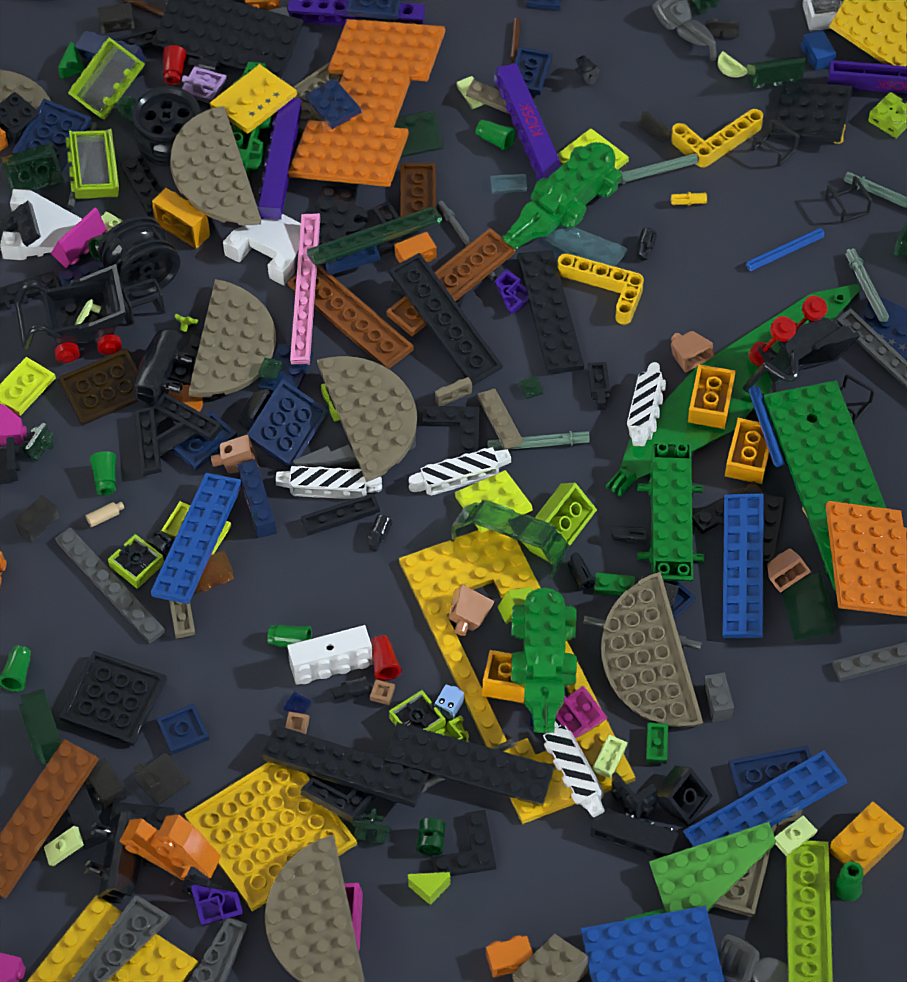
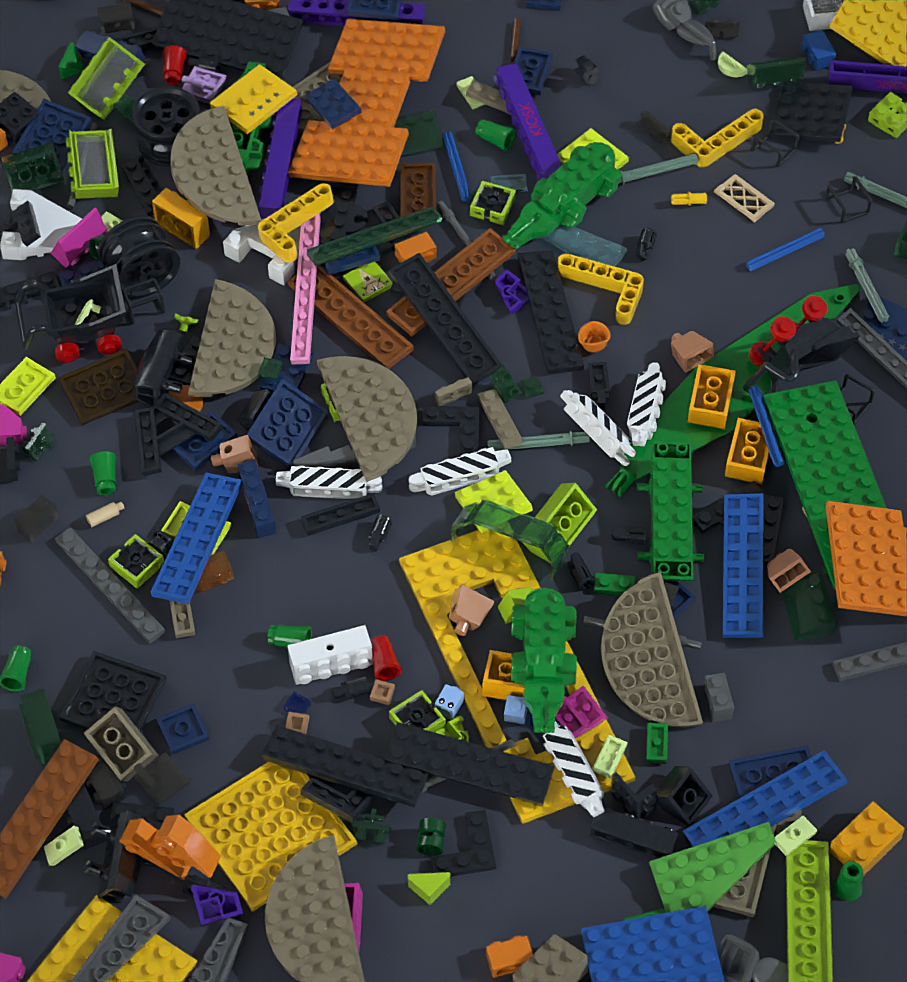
(120, 743): none -> dark tan brick
(274, 228): none -> yellow beam
(367, 281): none -> lime tile
(456, 166): none -> blue axle
(492, 202): none -> piece
(504, 384): none -> clear green hips
(515, 710): none -> light blue brick
(594, 336): none -> orange helmet
(598, 426): none -> white hinge
(744, 186): none -> tan window

